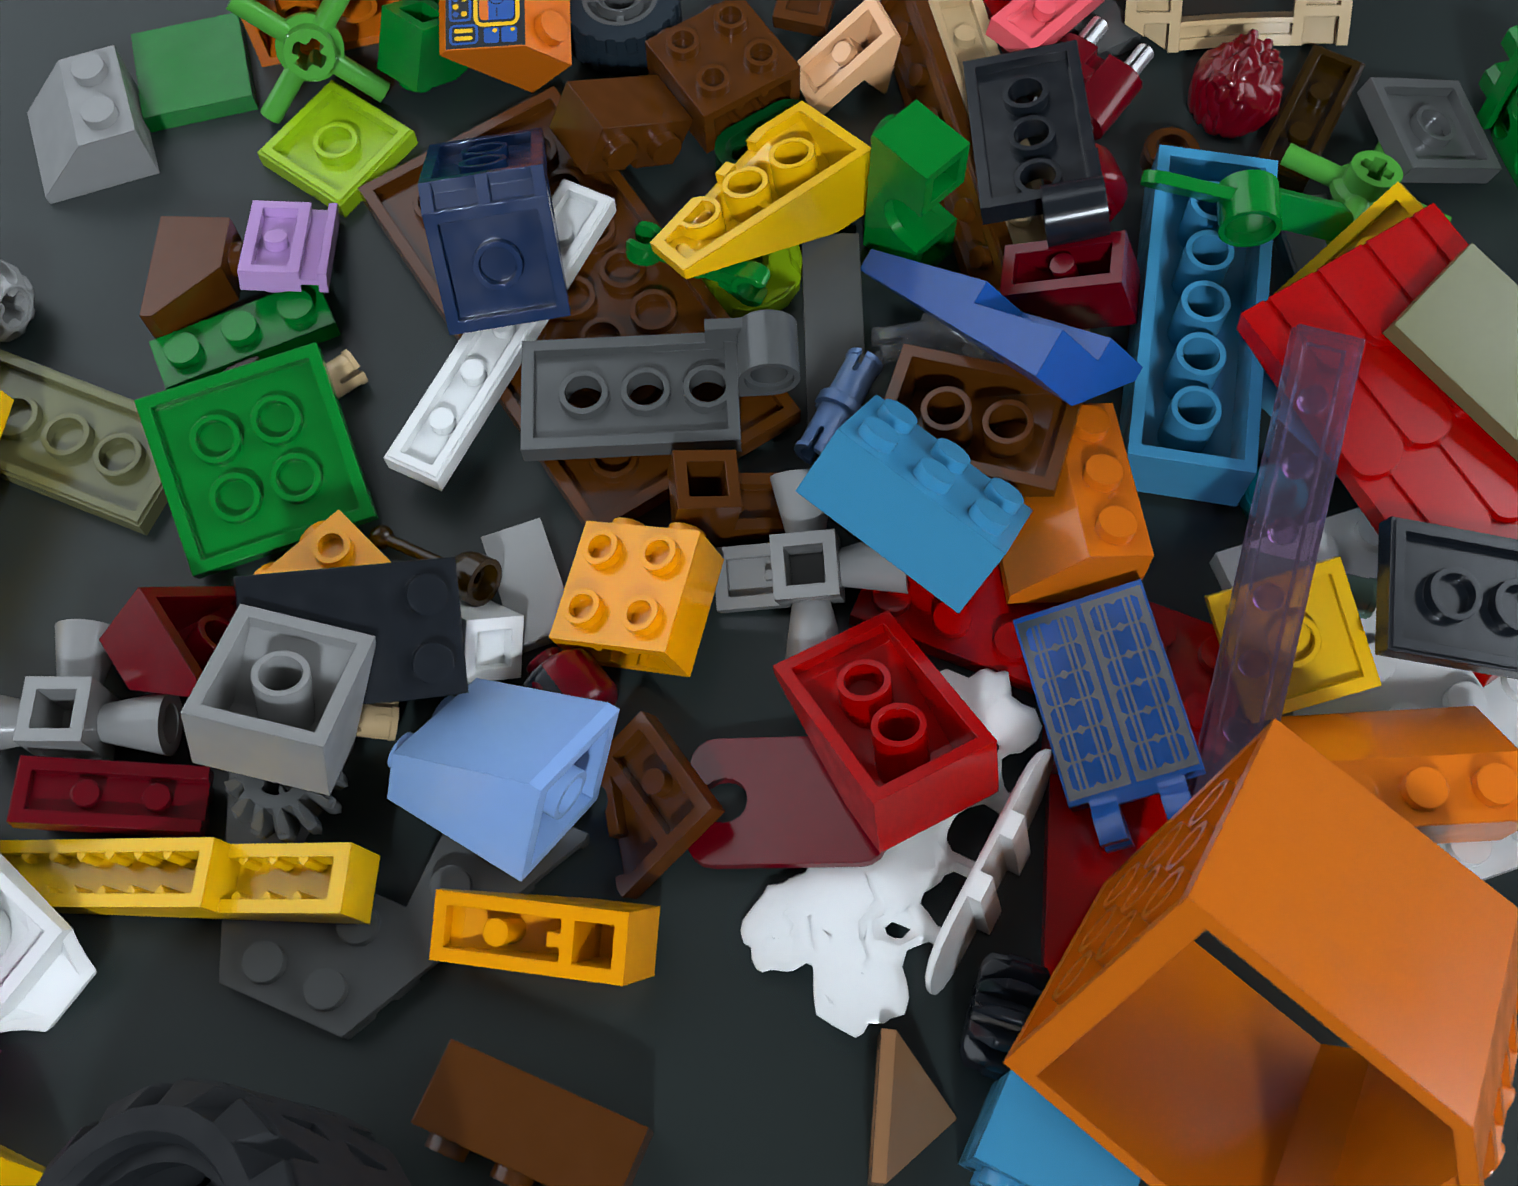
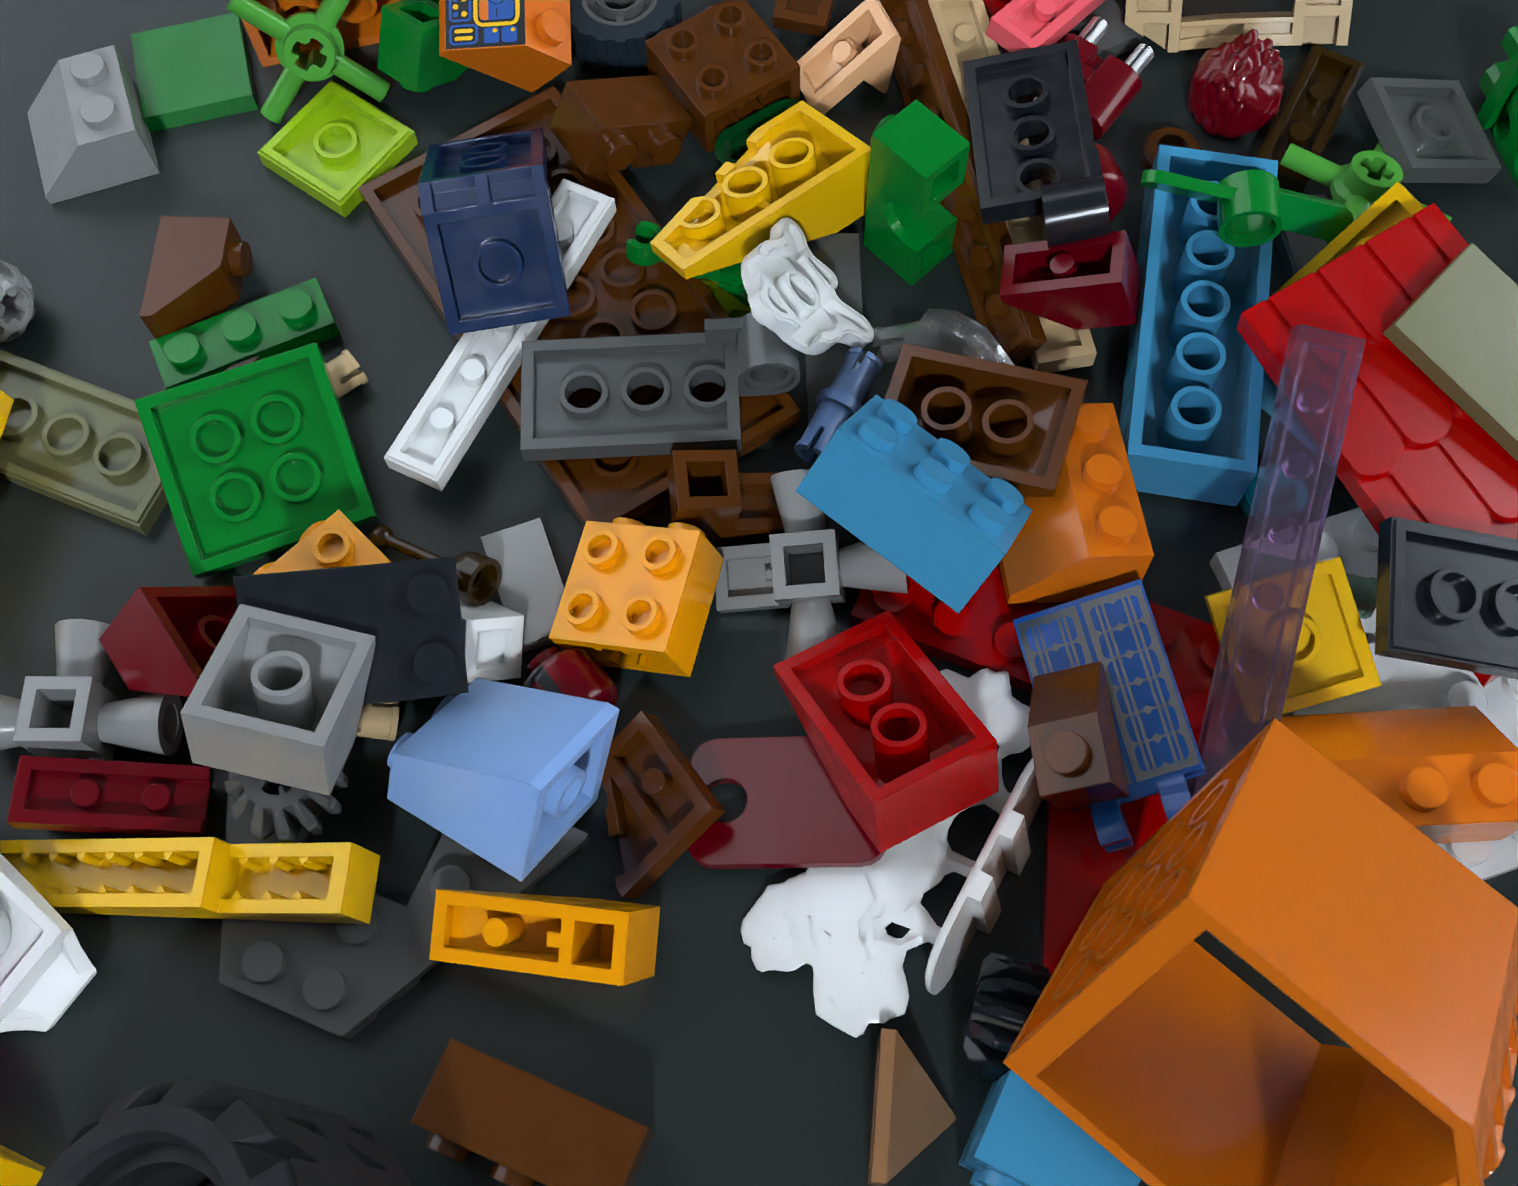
(288, 247): lavender plate -> none
(797, 294): none -> white tile
(1051, 354): blue wedge -> none
(1075, 738): none -> reddish brown slope

